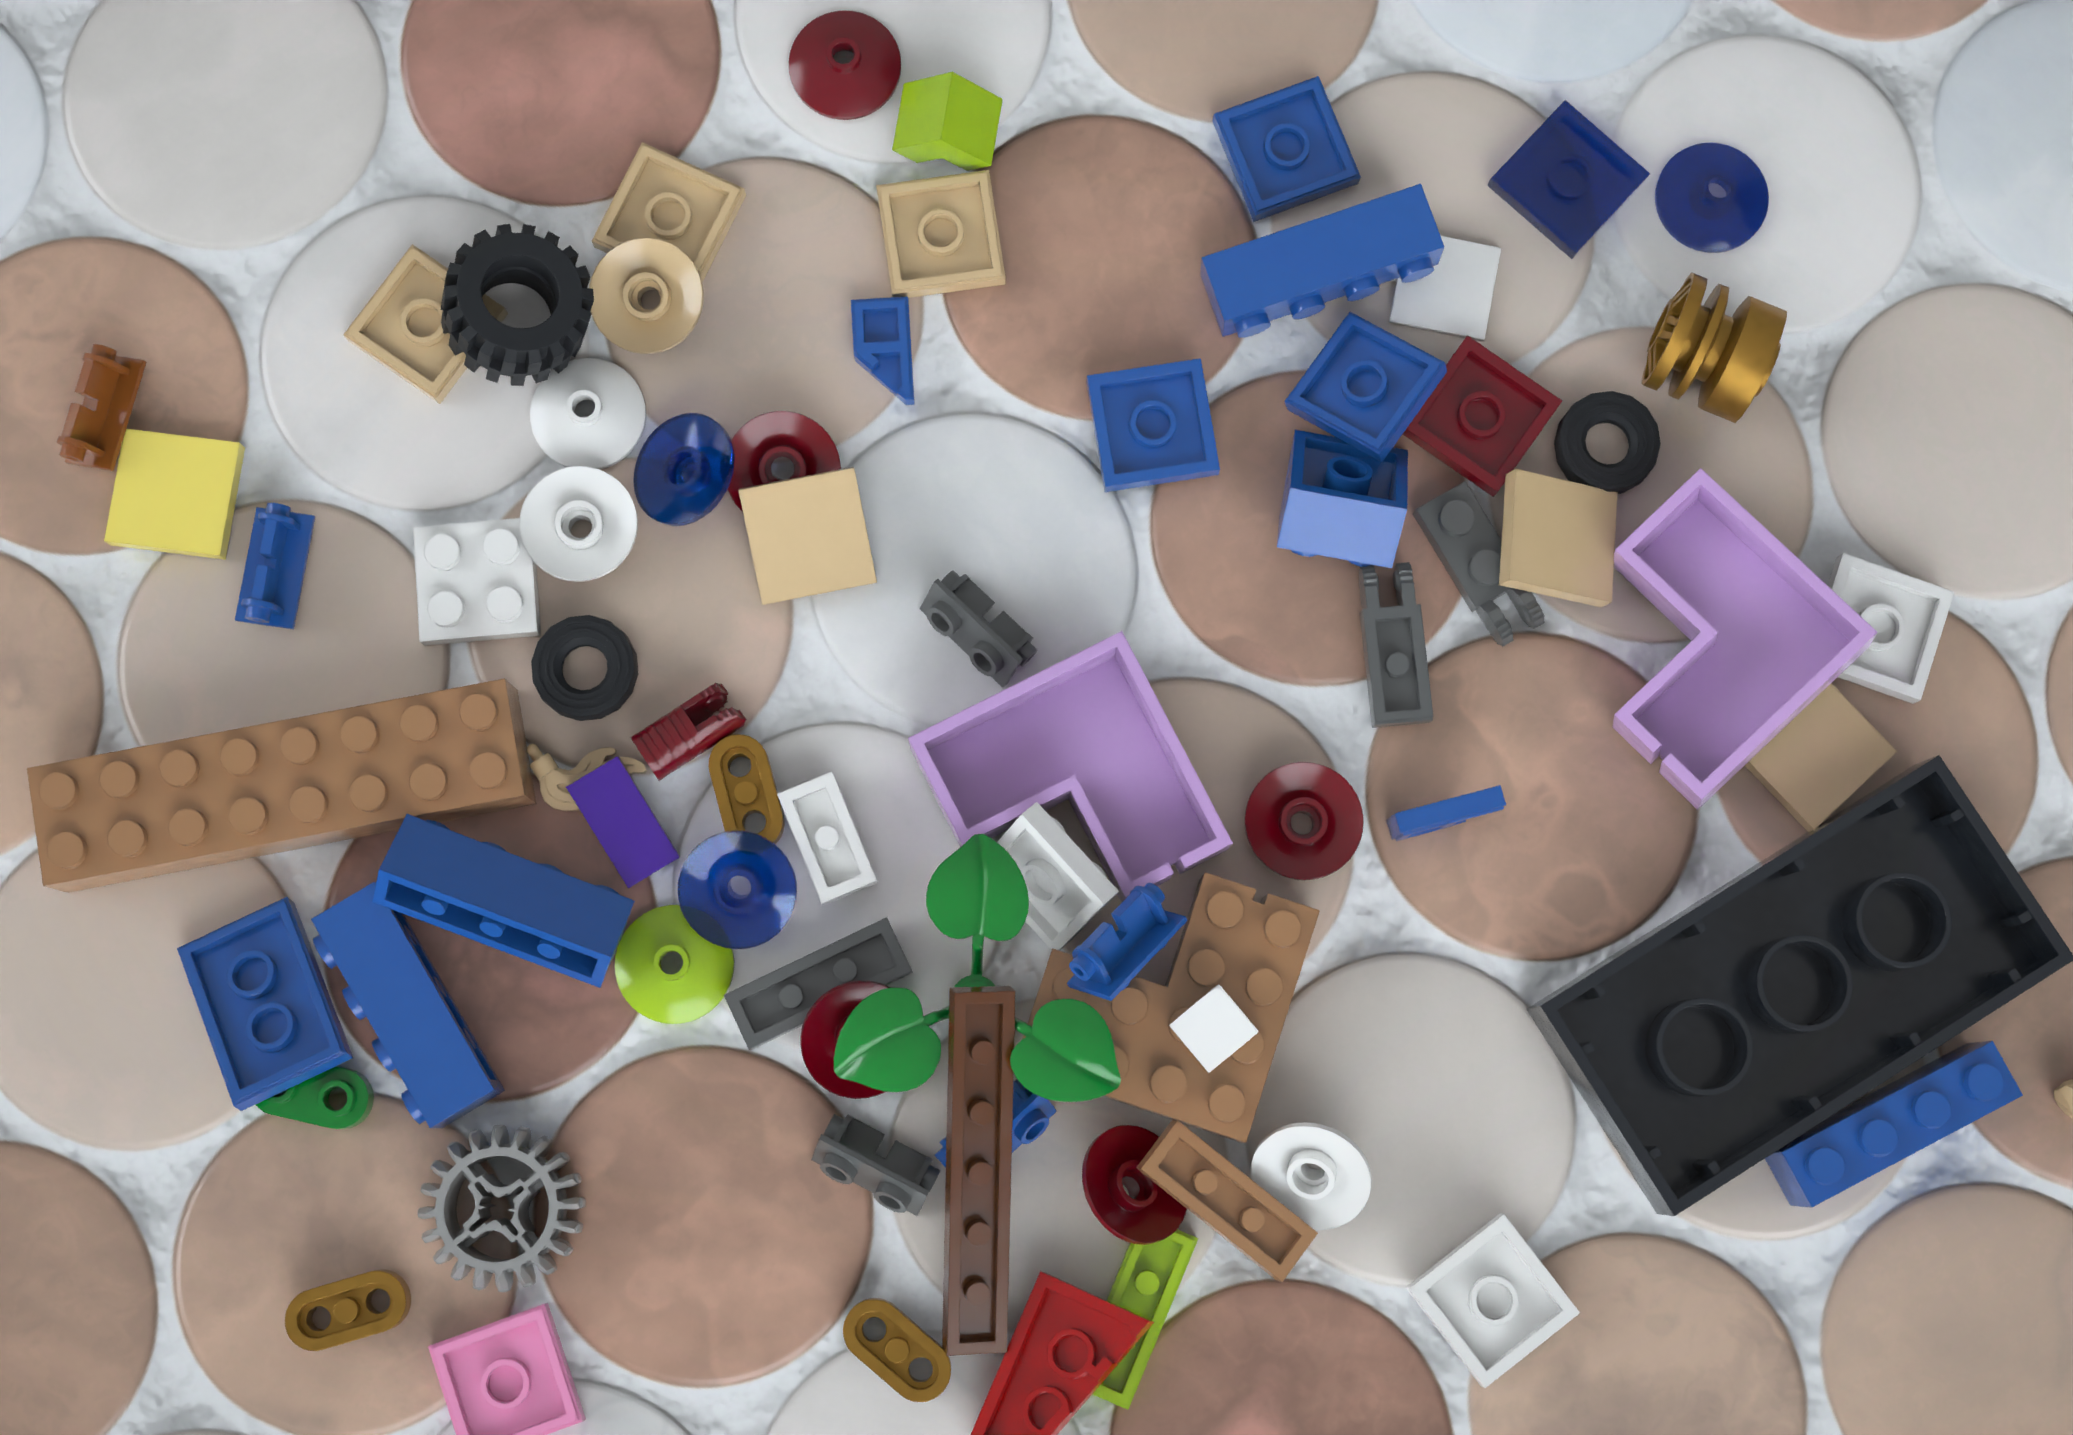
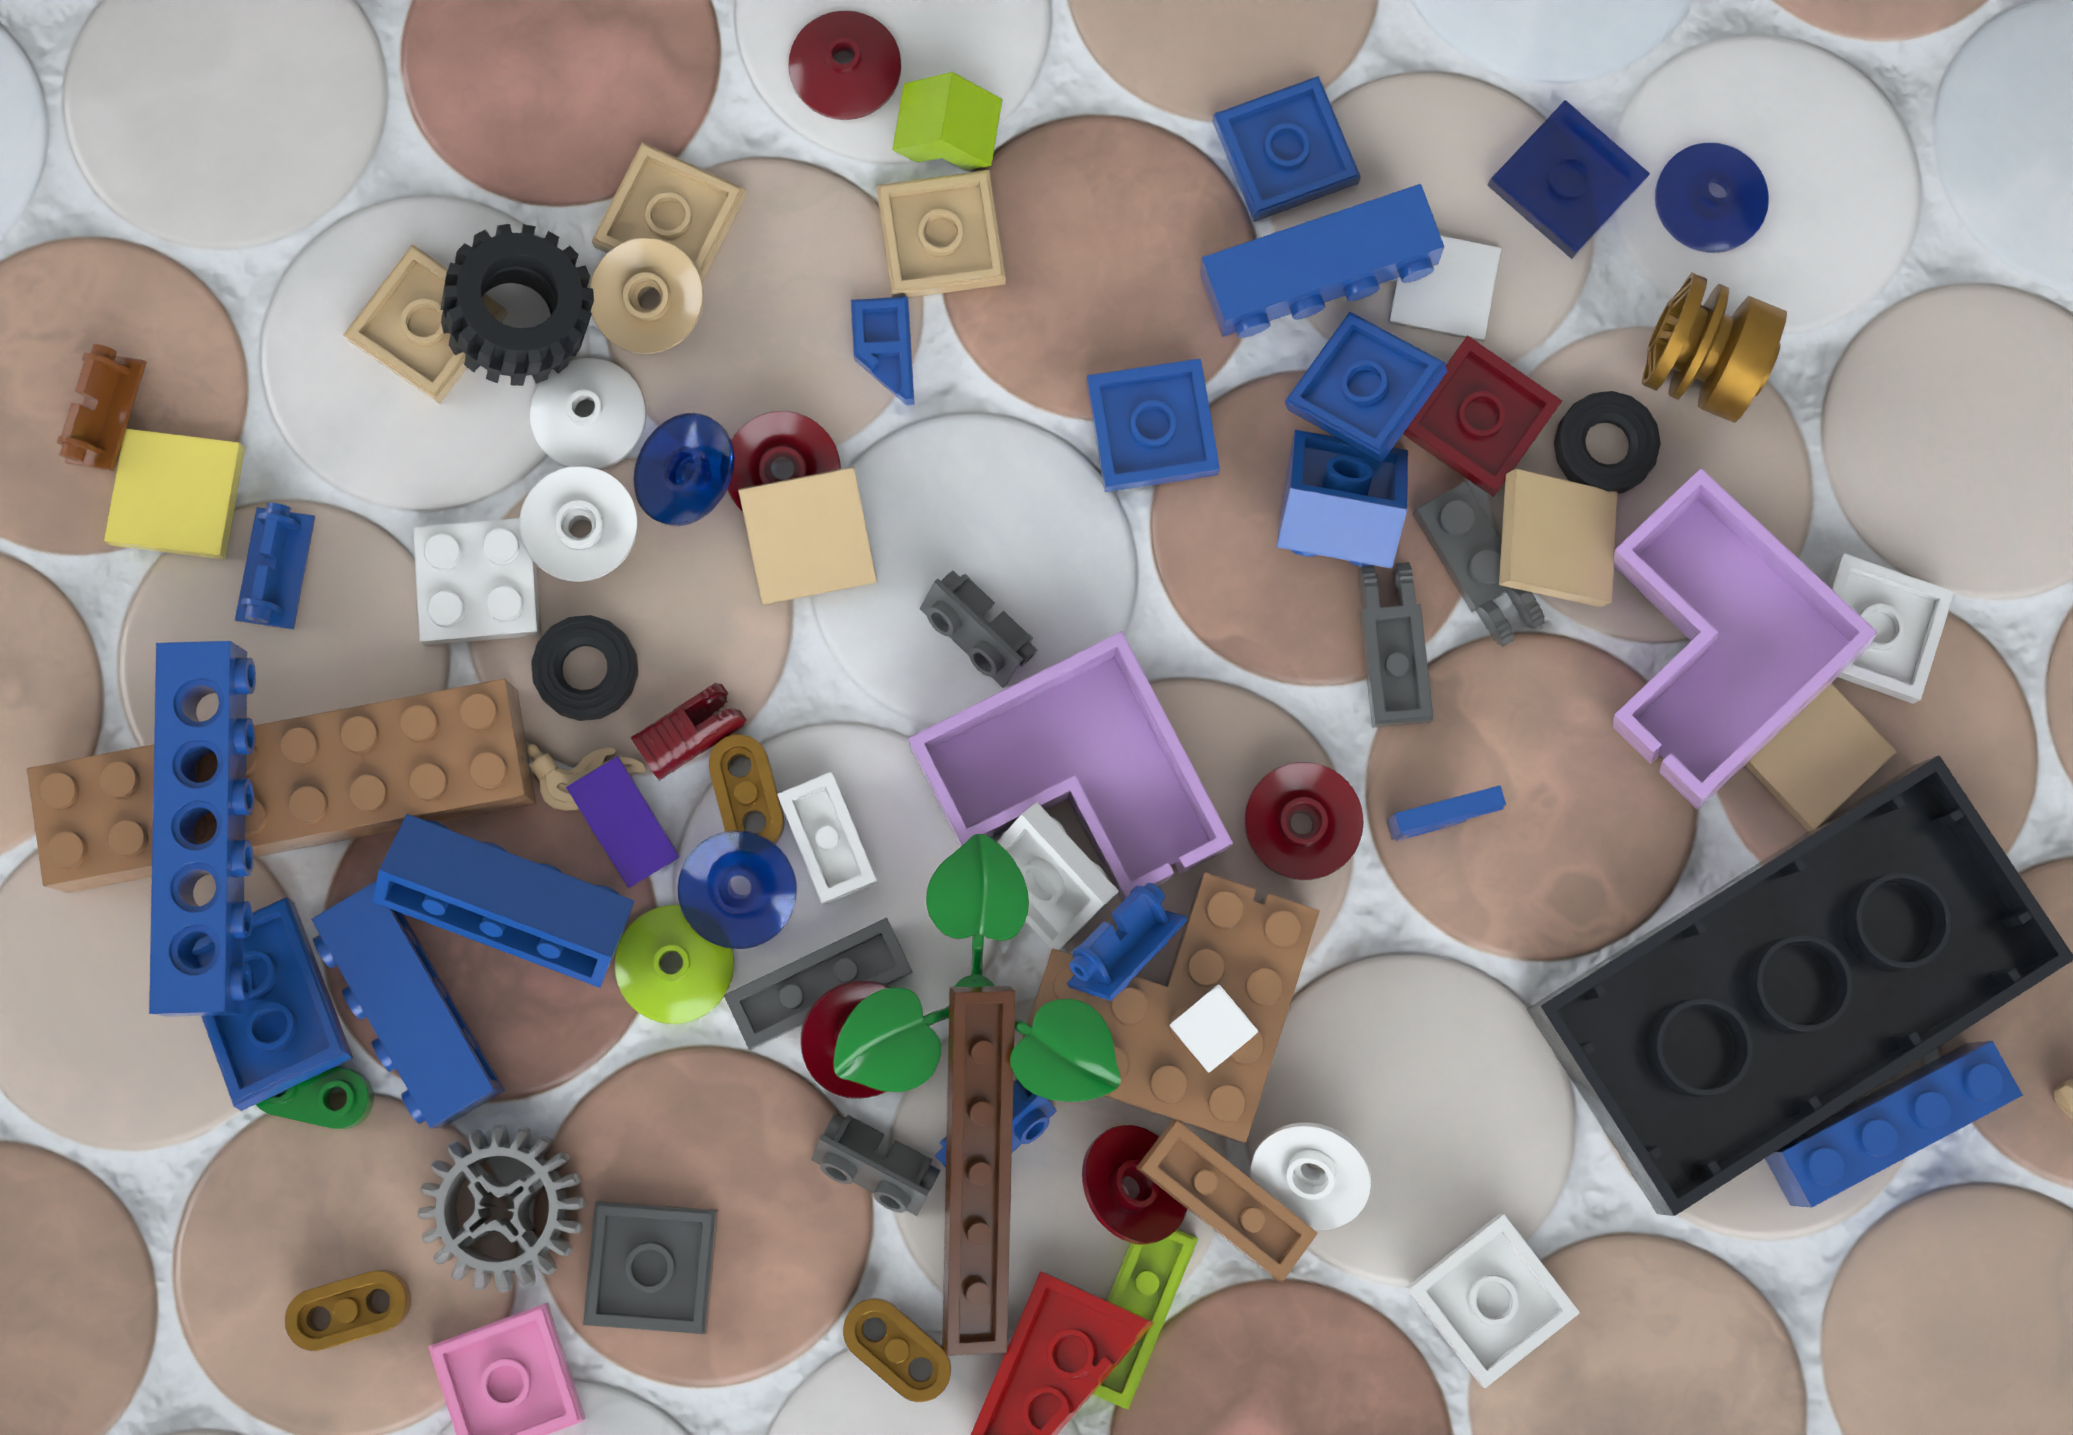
(182, 679): none -> blue brick
(650, 1267): none -> dark grey tile

